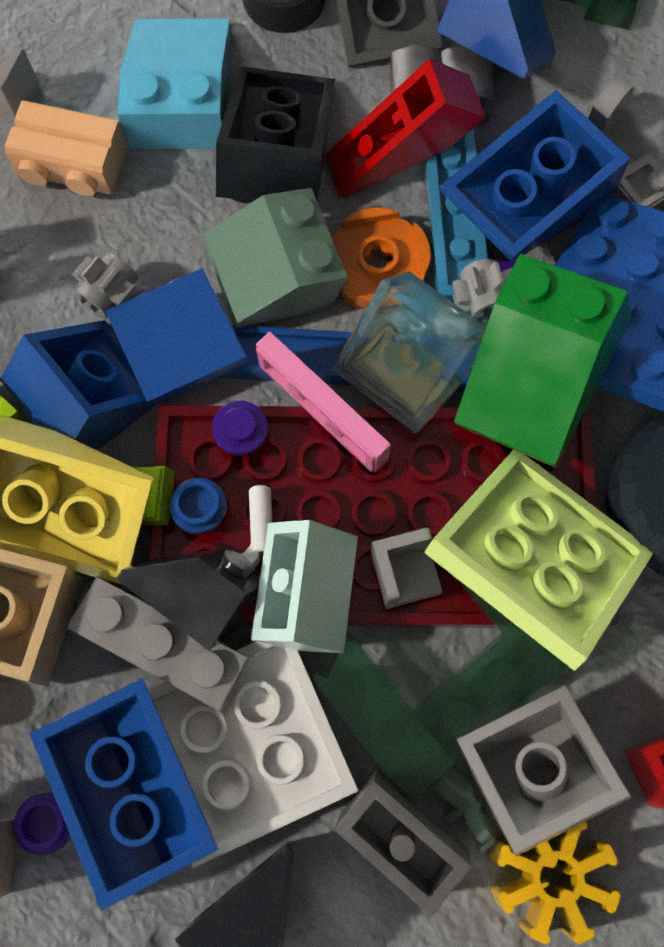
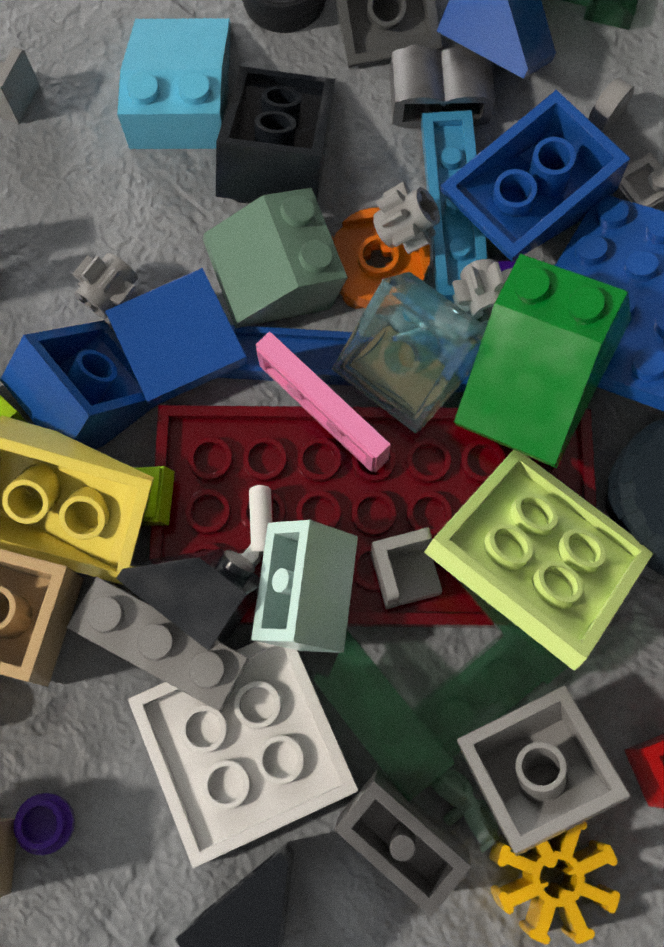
(66, 148): light nougat brick -> none
(123, 793): blue slope -> none
(198, 505): blue plate -> none
(240, 428): dark purple plate -> none
(406, 217): none -> light grey gear
(407, 127): red slope -> none

